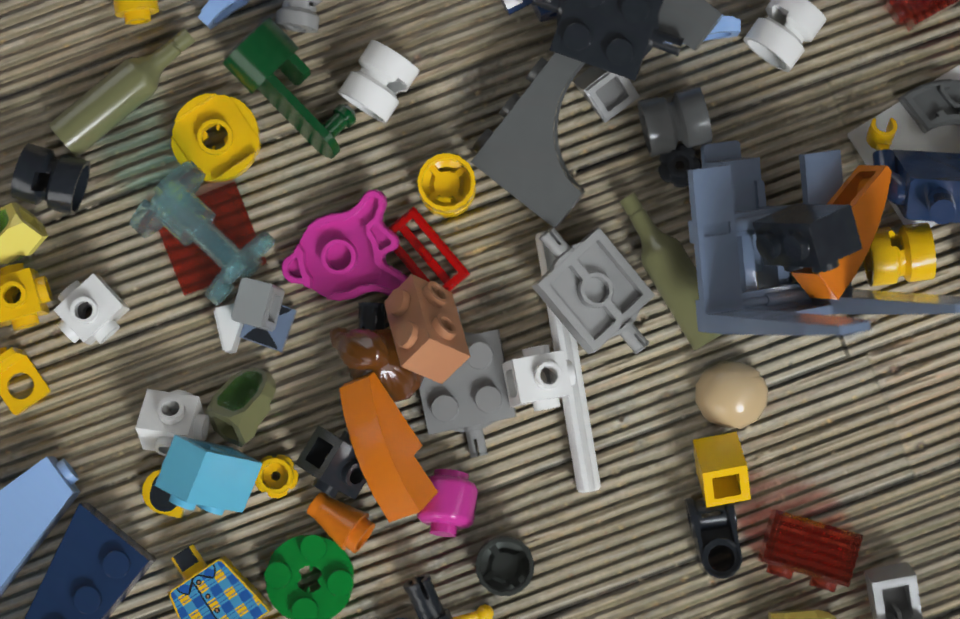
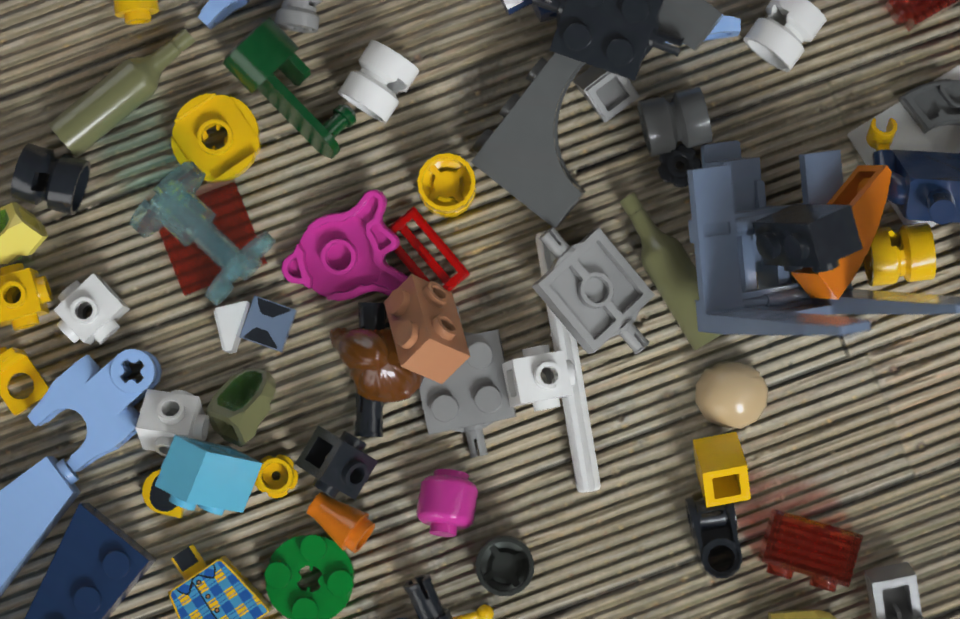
(103, 400): none -> light blue piece
(257, 304): light grey slope -> none
(385, 448): orange slope -> none

